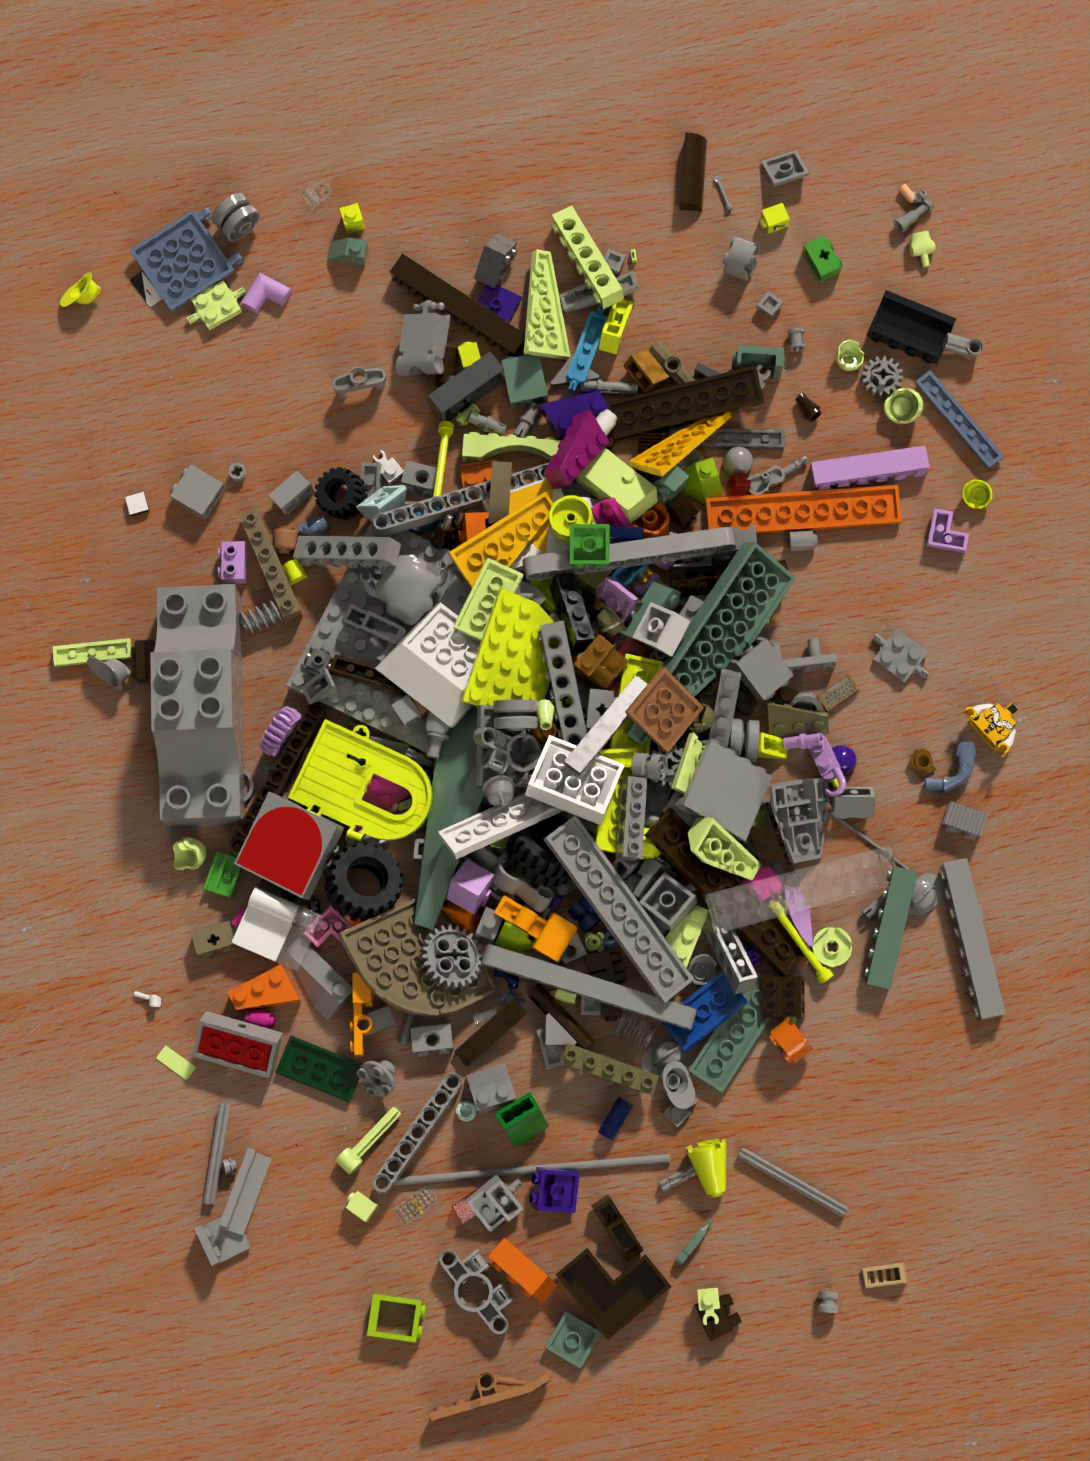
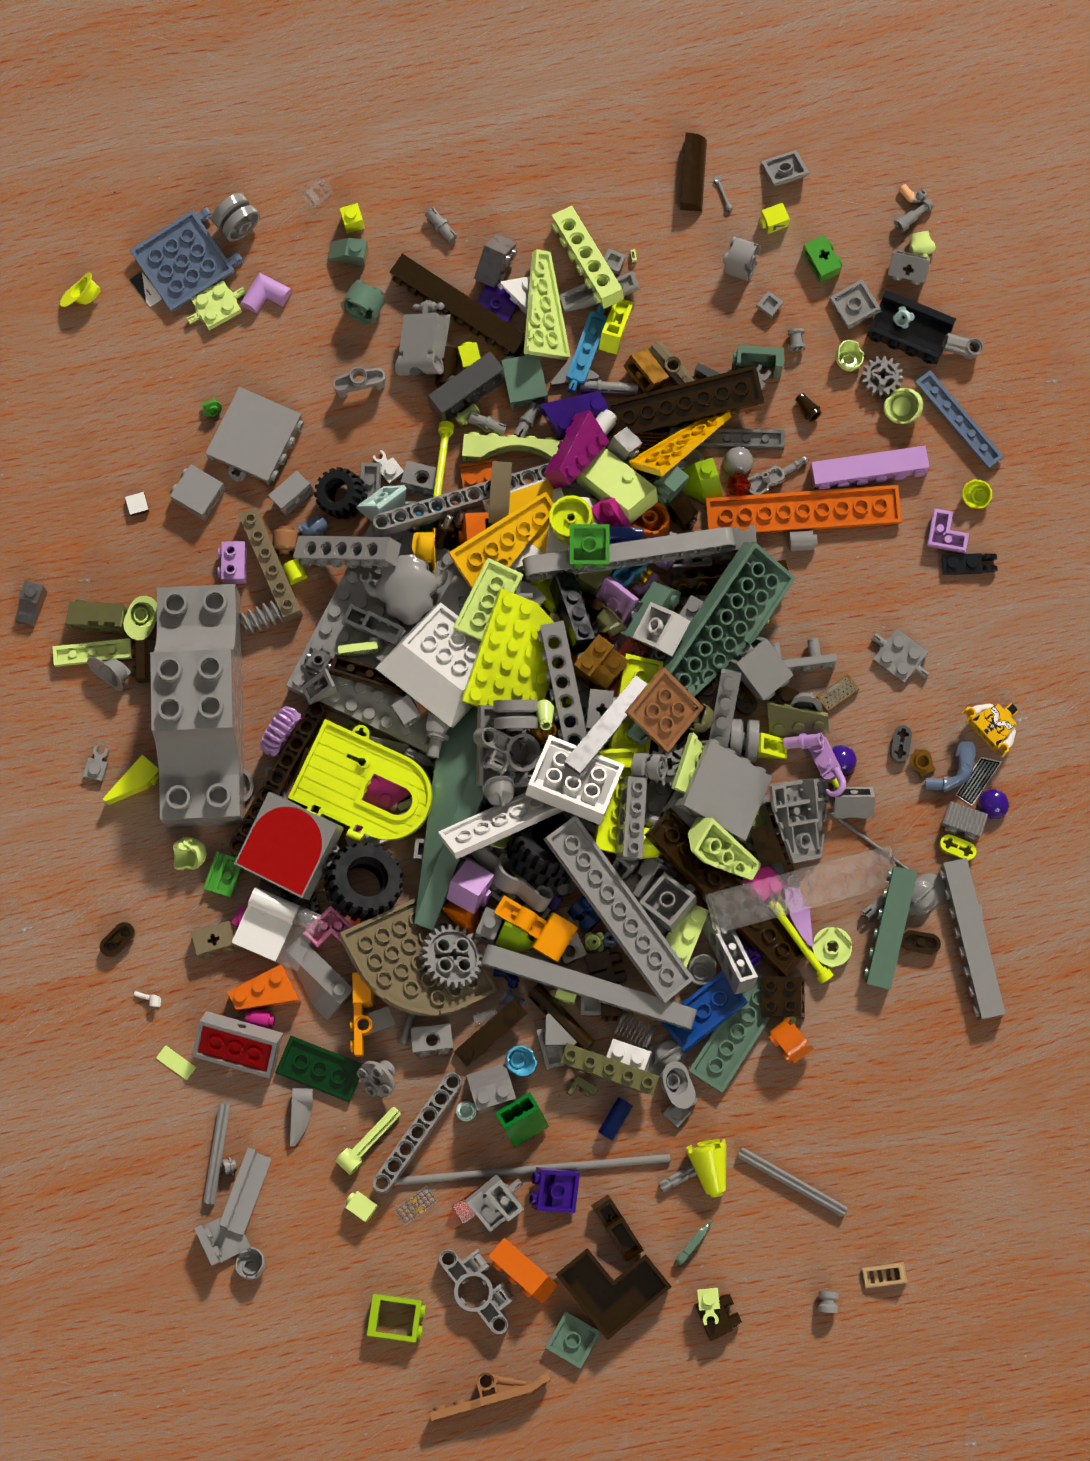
(30, 603): none -> flat silver arch
(96, 617): none -> olive wedge
(96, 767): none -> light grey plate
(115, 937): none -> dark brown plate
(137, 779): none -> neon yellow slope
(140, 618): none -> yellowish green piece
(211, 408): none -> bright green plate
(250, 1264): none -> light grey hair
(255, 435): none -> light grey panel
(300, 1113): none -> light grey piece
(358, 649): none -> yellowish green tile
(363, 302): none -> sand green brick
(424, 547): none -> yellow piece
(441, 225): none -> light grey pin
(518, 290): none -> white wing
(520, 1061): none -> medium azure hair
(585, 1087): none -> olive bracket
(625, 445): none -> light grey brick
(629, 1054): none -> white brick
(855, 304): none -> light grey plate
(902, 259): none -> light grey brick
(904, 323): none -> light aqua plate
(905, 745): none -> dark grey beam
(920, 940): none -> dark brown plate
(960, 843): none -> neon yellow beam
(967, 564): none -> black hinge
(979, 778): none -> sticker
(993, 803): none -> dark purple hair

